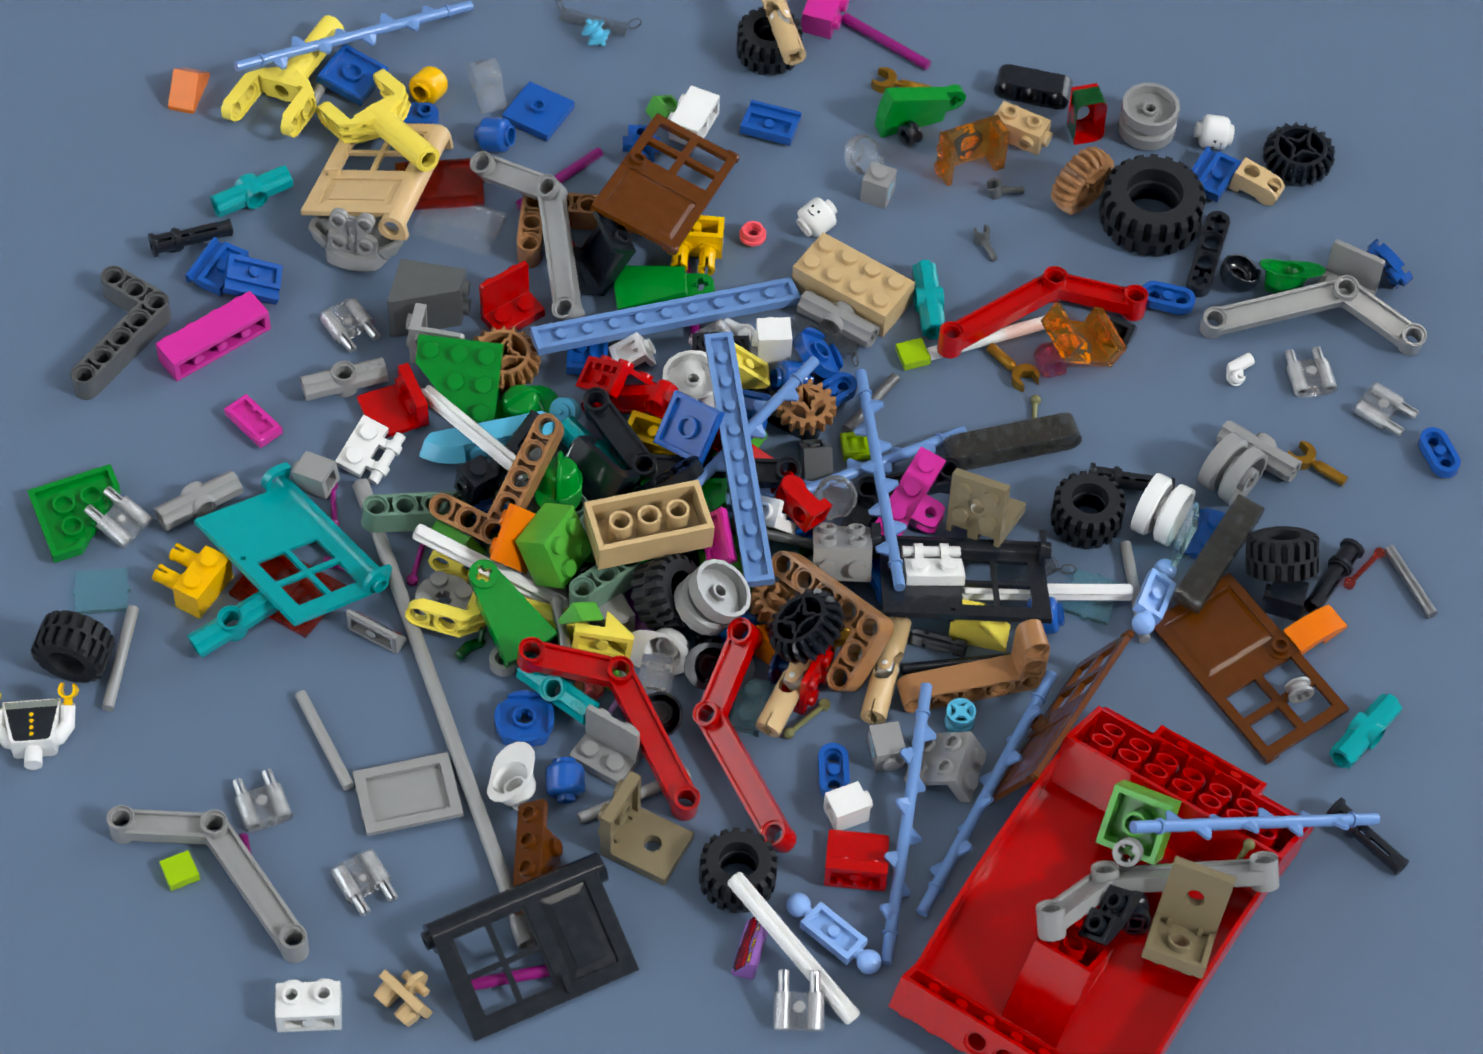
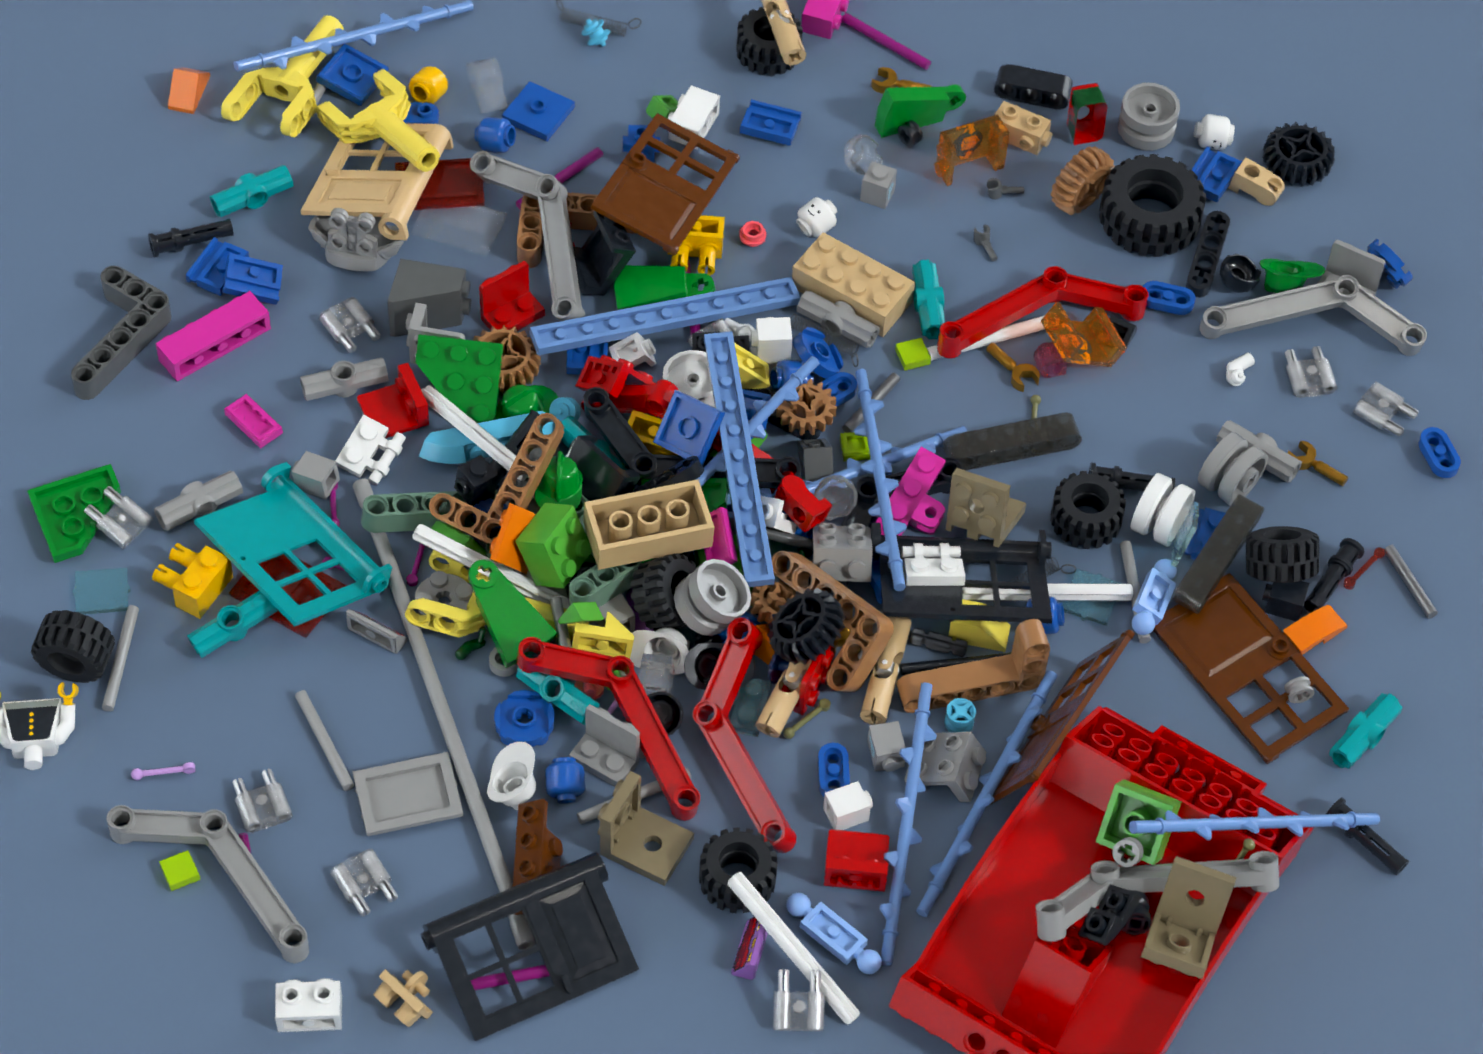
(187, 768): none -> lavender hinge

